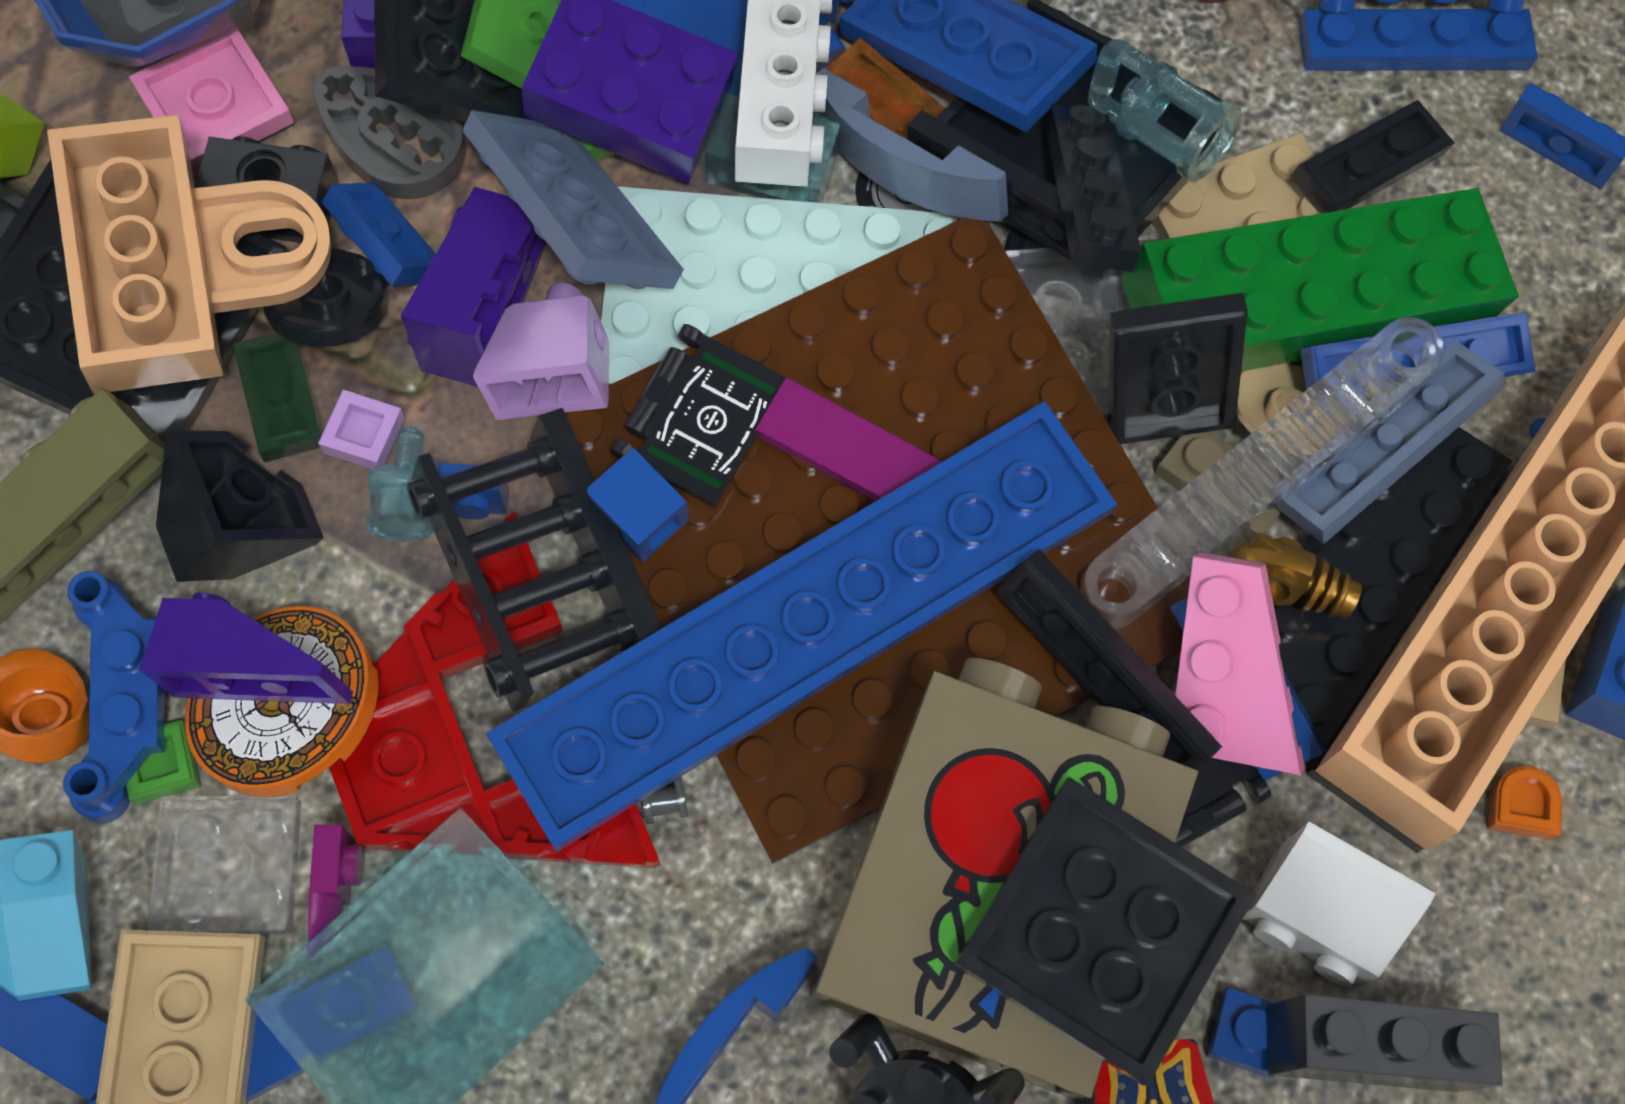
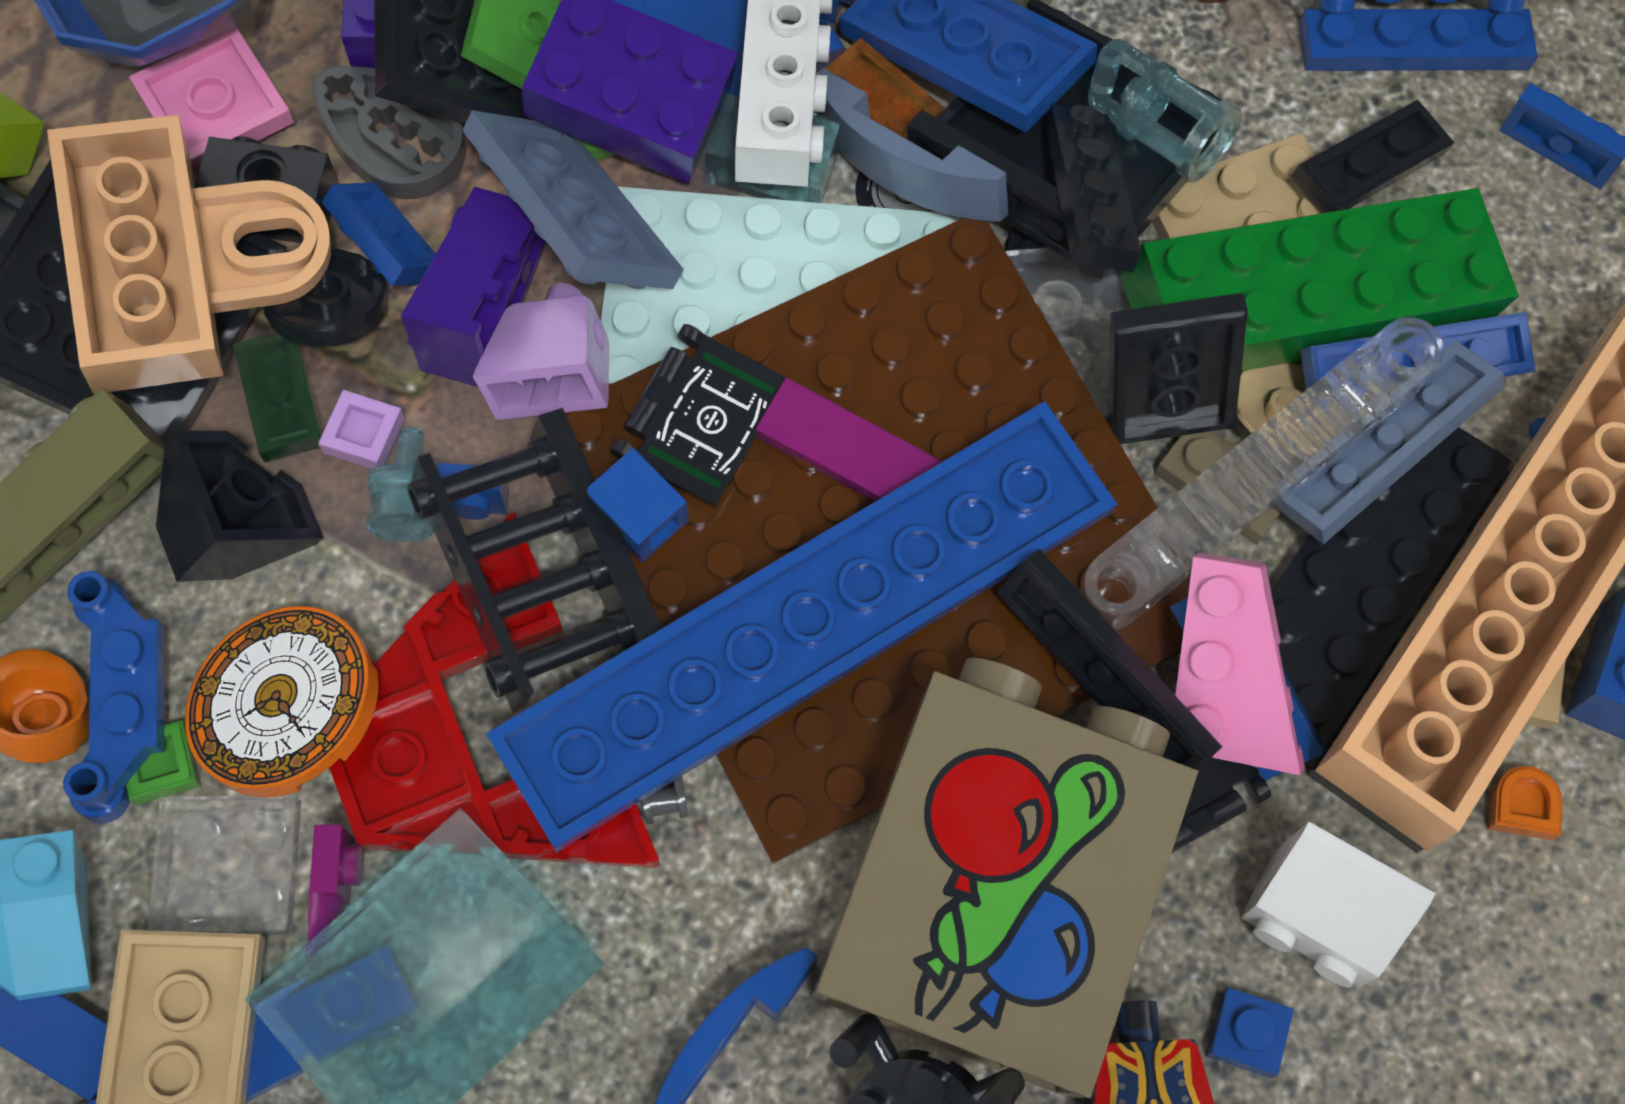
(217, 652): dark purple slope -> none
(1106, 931): black plate -> none
(1297, 575): pearl gold piece -> none
(1383, 1043): black brick -> none

